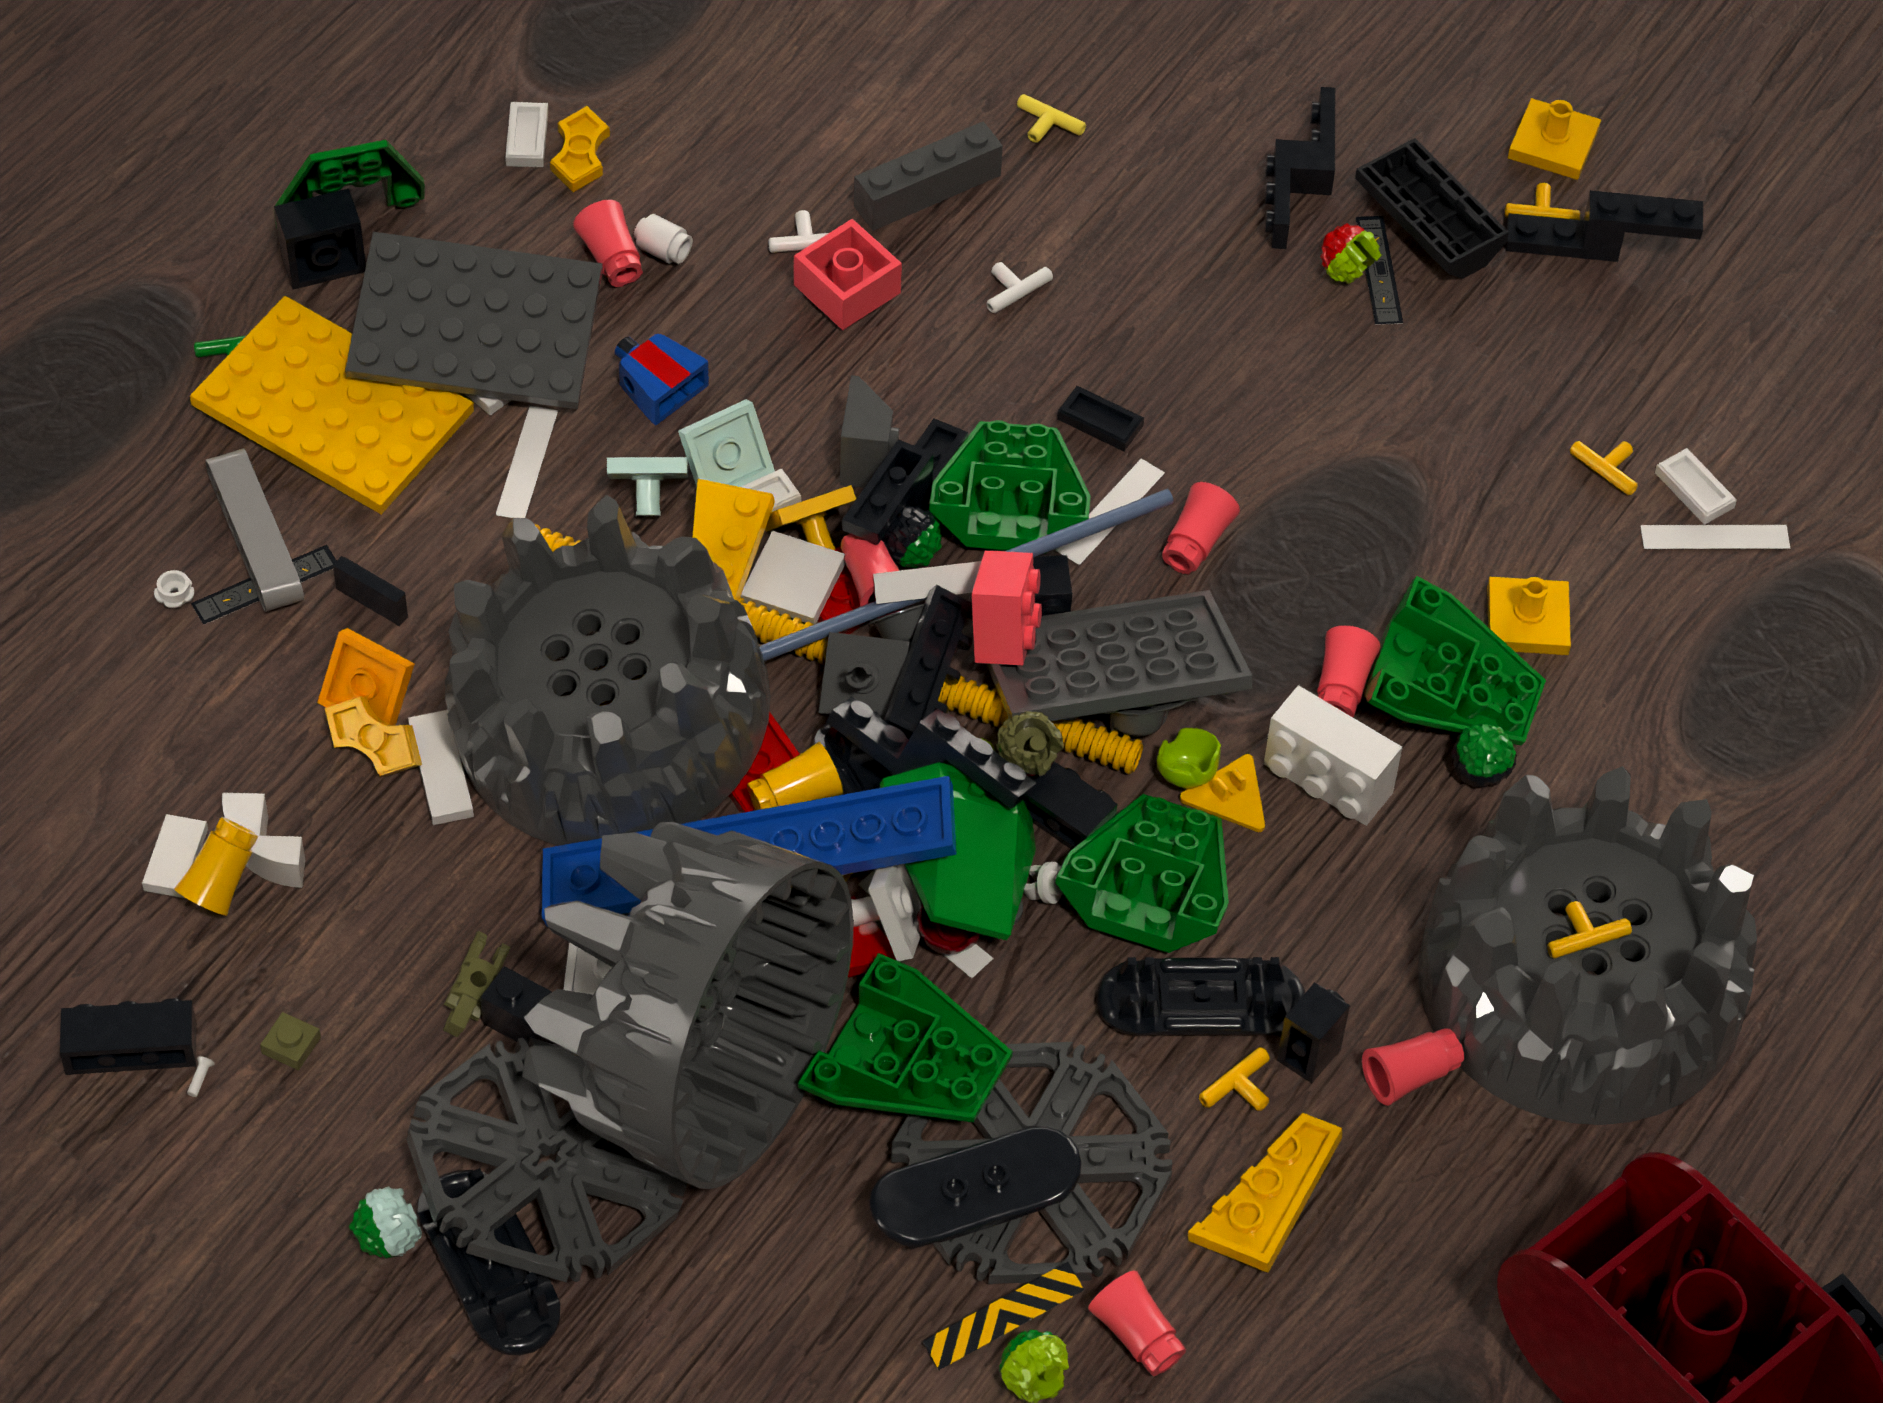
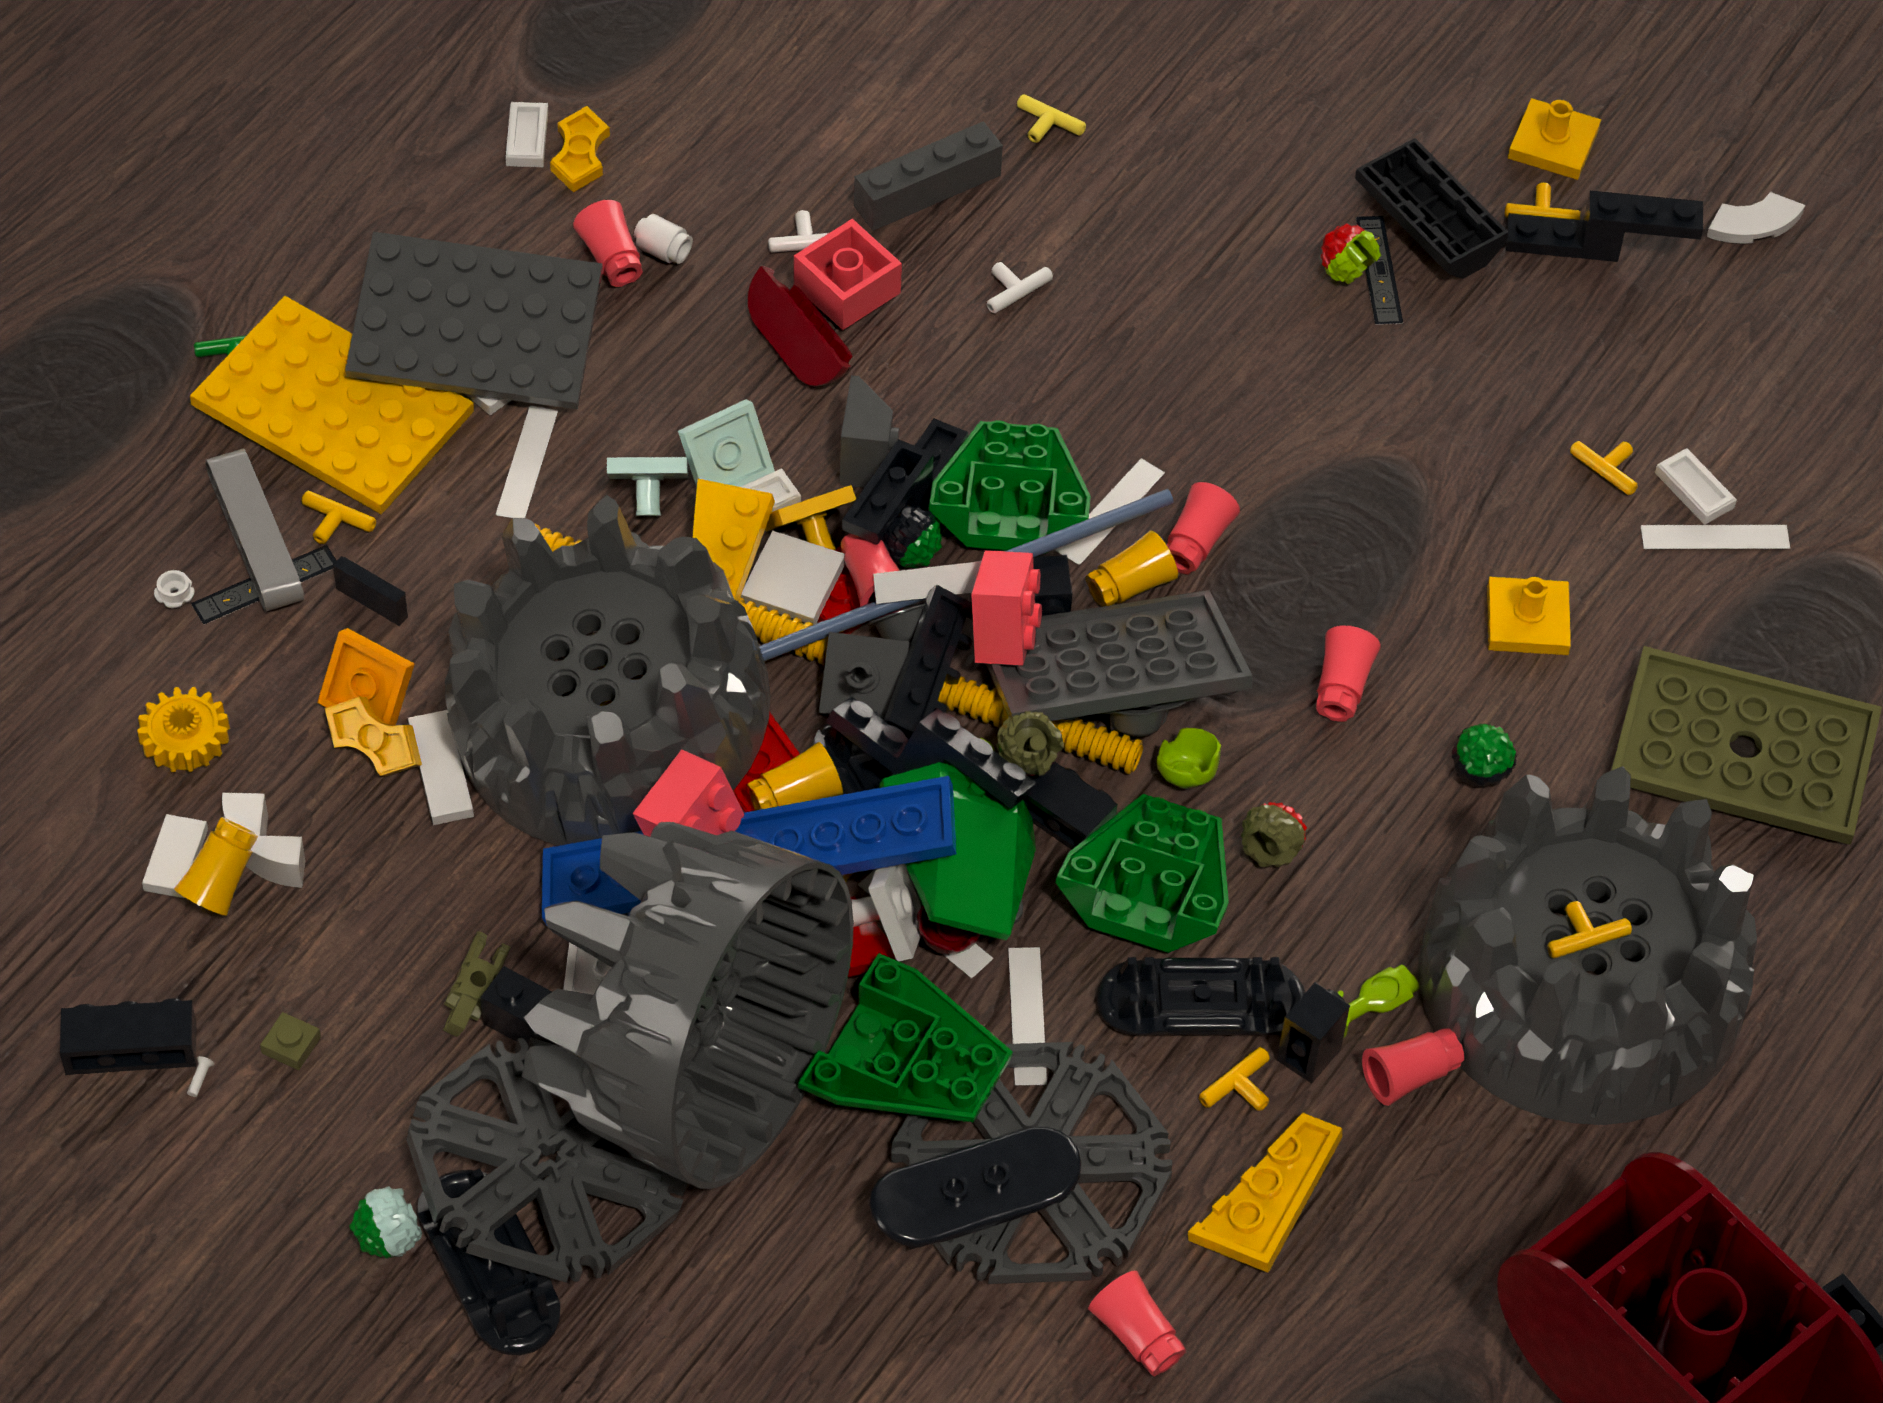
(183, 730): none -> yellow gear
(320, 238): black brick -> none
(335, 513): none -> yellow piece
(359, 167): green wedge -> none
(660, 375): blue torso -> none
(692, 795): none -> coral brick
(797, 330): none -> dark red brick
(1003, 1315): sticker -> none
(1027, 1008): none -> white sticker
(1034, 1365): lime piece -> none
(1045, 885): white plate -> none
(1100, 418): black tile -> none
(1133, 571): none -> yellow plant
(1231, 795): yellow piece -> none
(1273, 834): none -> olive piece
(1301, 168): black bracket -> none
(1332, 755): white brick -> none
(1383, 993): none -> lime piece
(1450, 668): green wedge -> none
(1763, 219): none -> white tile
(1809, 741): none -> olive plate

